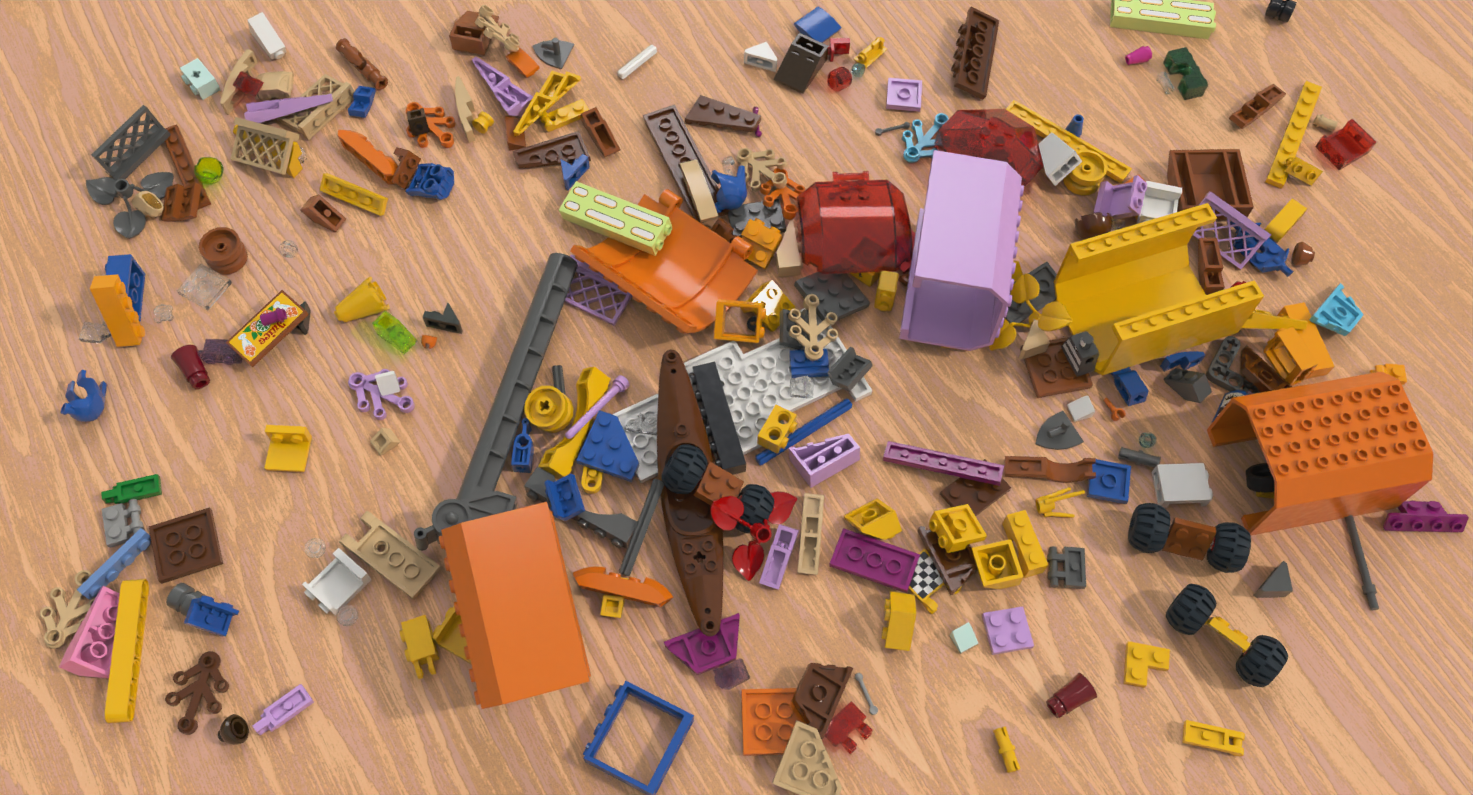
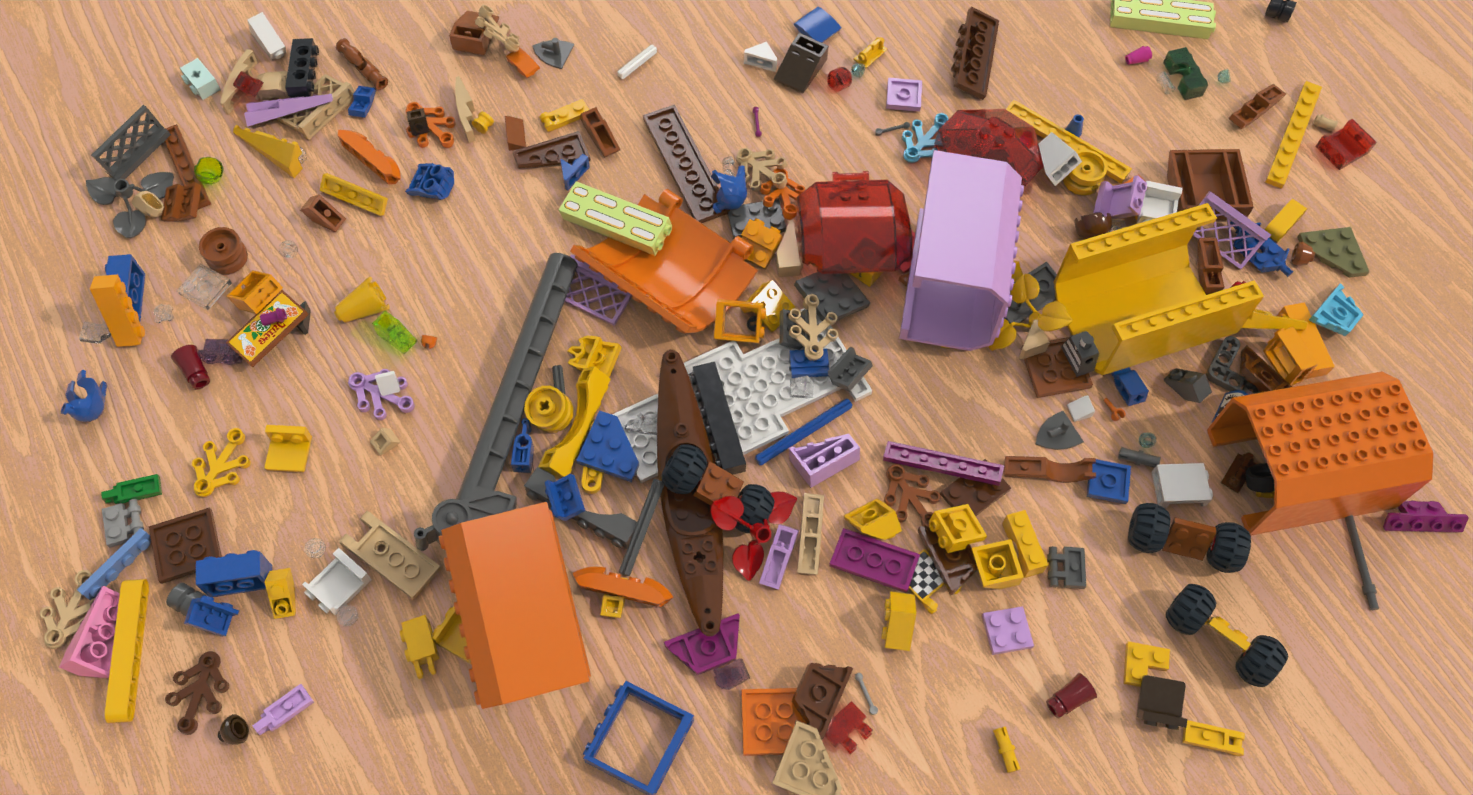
(219, 465): none -> yellow plant
(232, 573): none -> blue brick
(258, 292): none -> light orange window
(269, 133): tan fence -> none
(281, 592): none -> yellow slope
(302, 68): none -> black brick
(406, 167): dark orange bracket -> none
(446, 322): pearl dark grey slope -> none
(510, 96): lavender wedge -> none
(553, 89): yellow wedge -> none
(594, 353): none -> yellow plate
(619, 385): lavender piece -> none
(699, 191): tan slope -> none
(722, 115): reddish brown wing -> none
(723, 229): dark orange plate -> none
(774, 428): yellow brick -> none
(838, 46): red bracket -> none
(886, 290): yellow brick -> none
(909, 493): none -> dark orange plant
(964, 637): light aqua slope -> none
(1046, 503): yellow plant -> none
(1161, 702): none -> dark brown bracket
(1184, 359): blue slope -> none
(1224, 76): none -> clear light blue hinge
(1236, 473): none -> reddish brown hinge
(1277, 584): dark grey slope -> none
(1302, 170): yellow hinge -> none
(1337, 249): none -> olive plate
(1394, 370): light orange plate -> none

